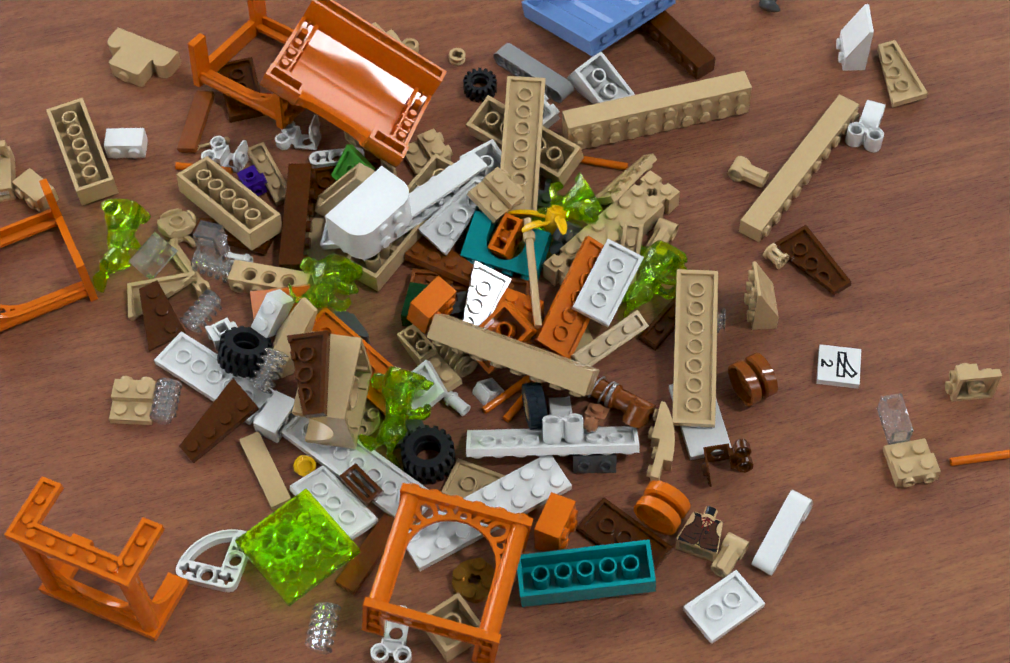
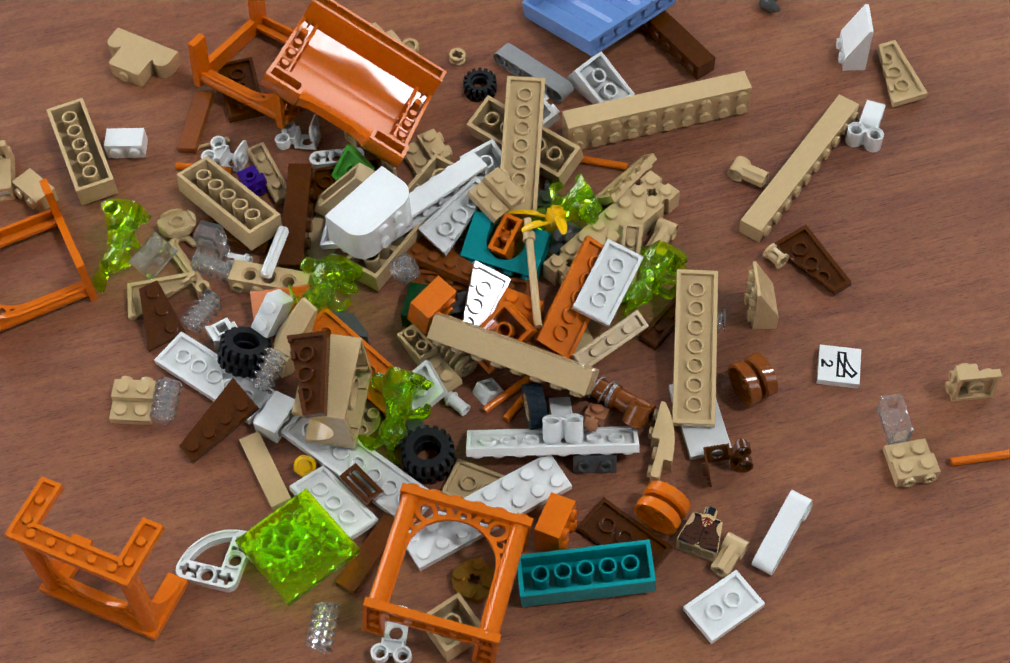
(274, 252): none -> white axle
(404, 269): none -> clear wheel

